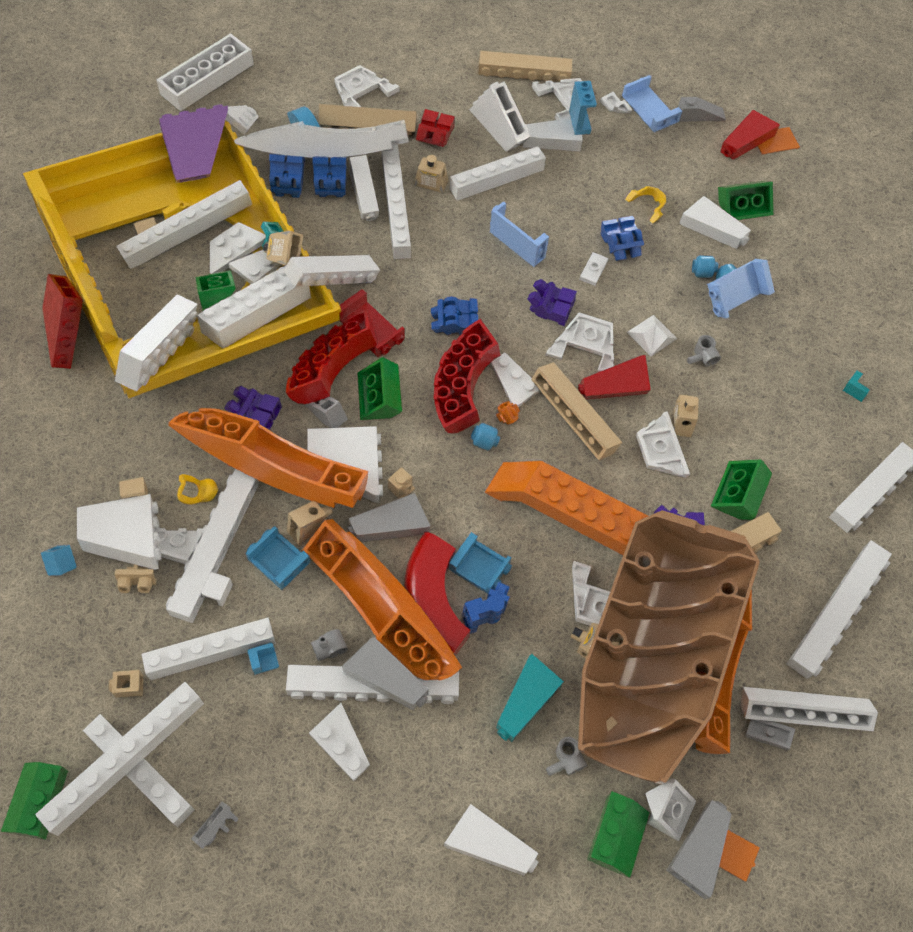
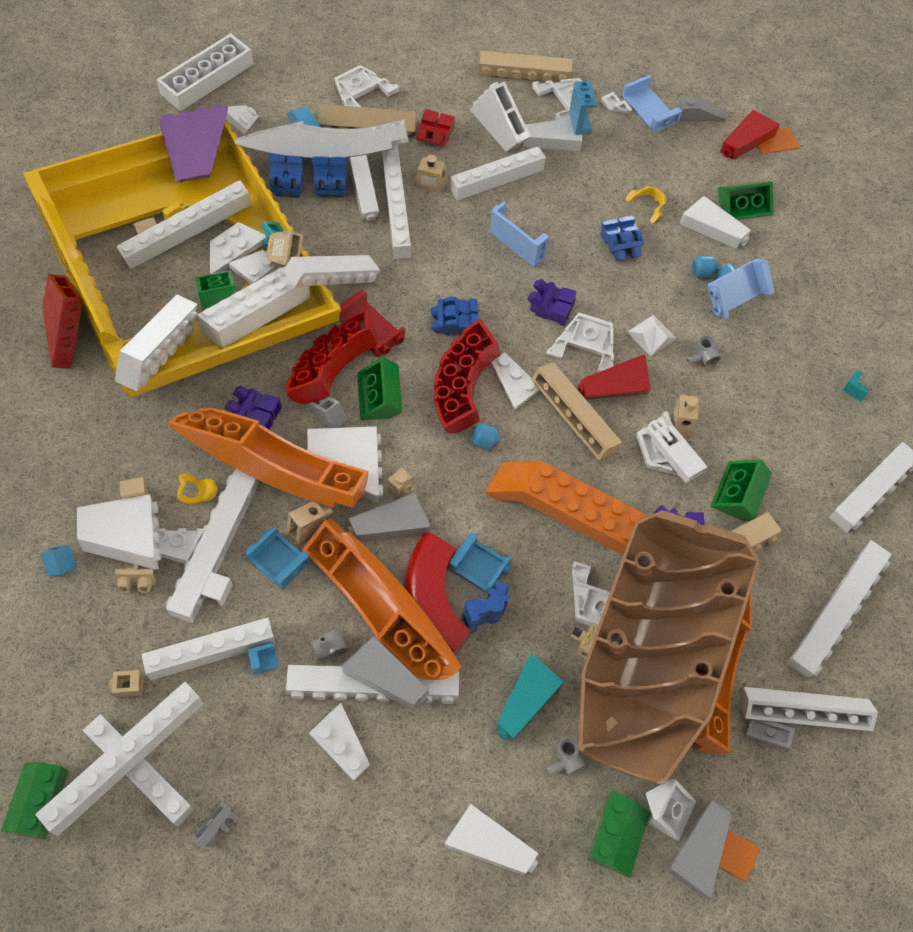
(508, 412): orange gear -> none
(593, 269): white plate -> none
(680, 454): none -> white hinge

